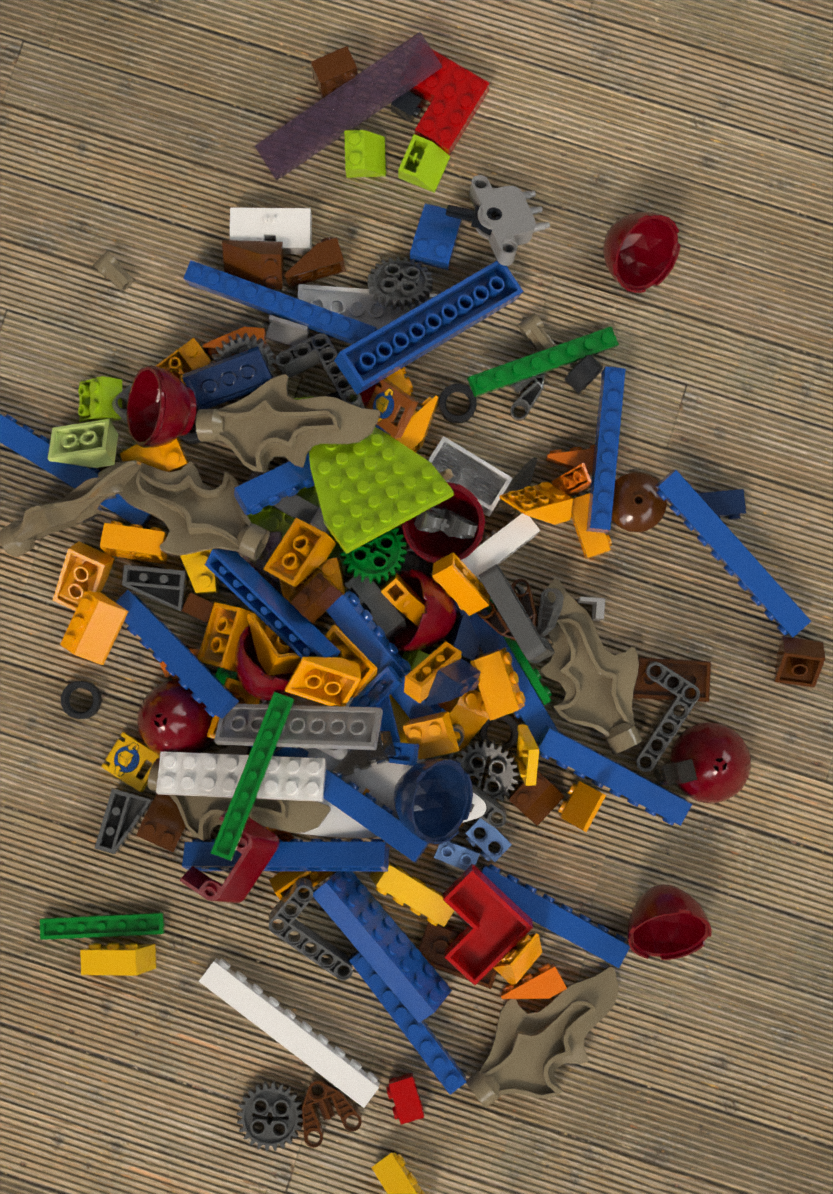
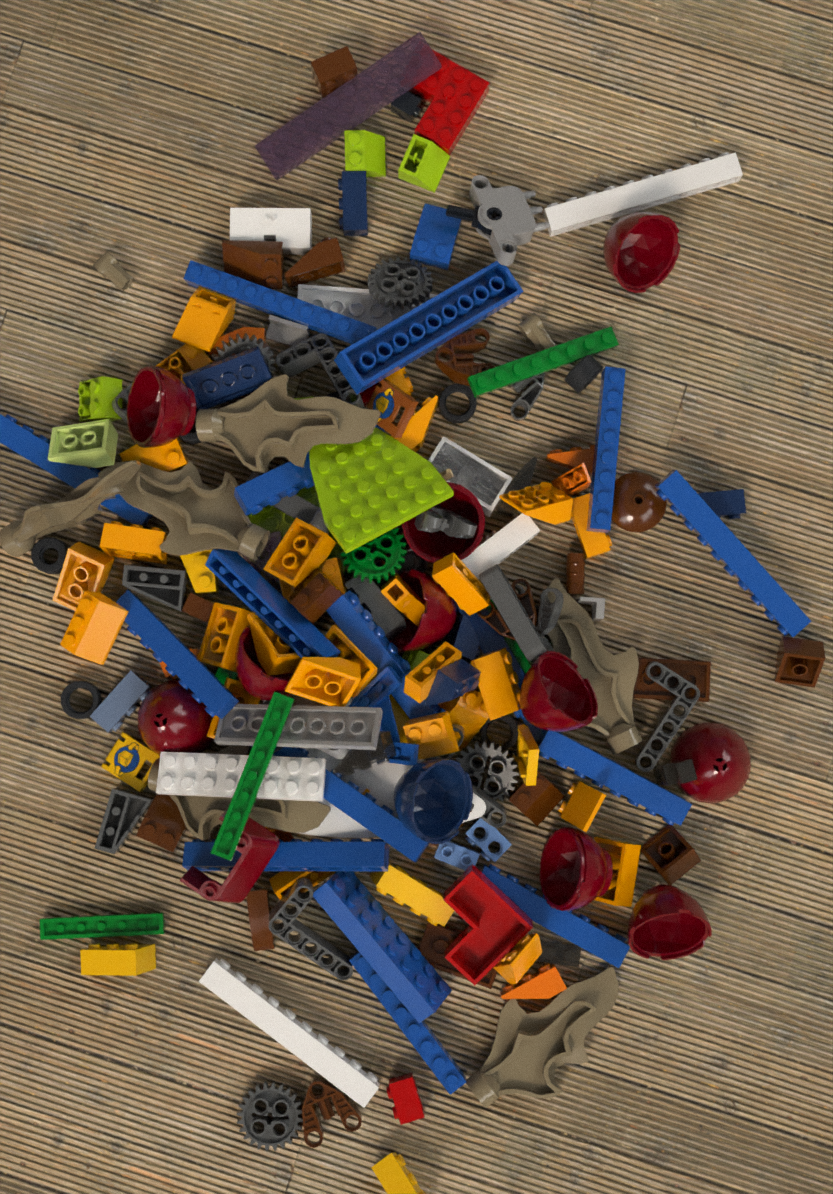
(39, 549): none -> black tyre
(121, 702): none -> sand blue brick
(205, 318): none -> light orange slope
(258, 913): none -> reddish brown slope
(353, 203): none -> dark blue brick
(460, 356): none -> reddish brown connector
(557, 695): none -> dark red piece
(560, 953): none -> clear smoke plate
(574, 869): none -> dark red piece
(575, 573): none -> reddish brown axle
(625, 865): none -> light orange slope
(642, 194): none -> white brick
(670, 854): none -> reddish brown slope

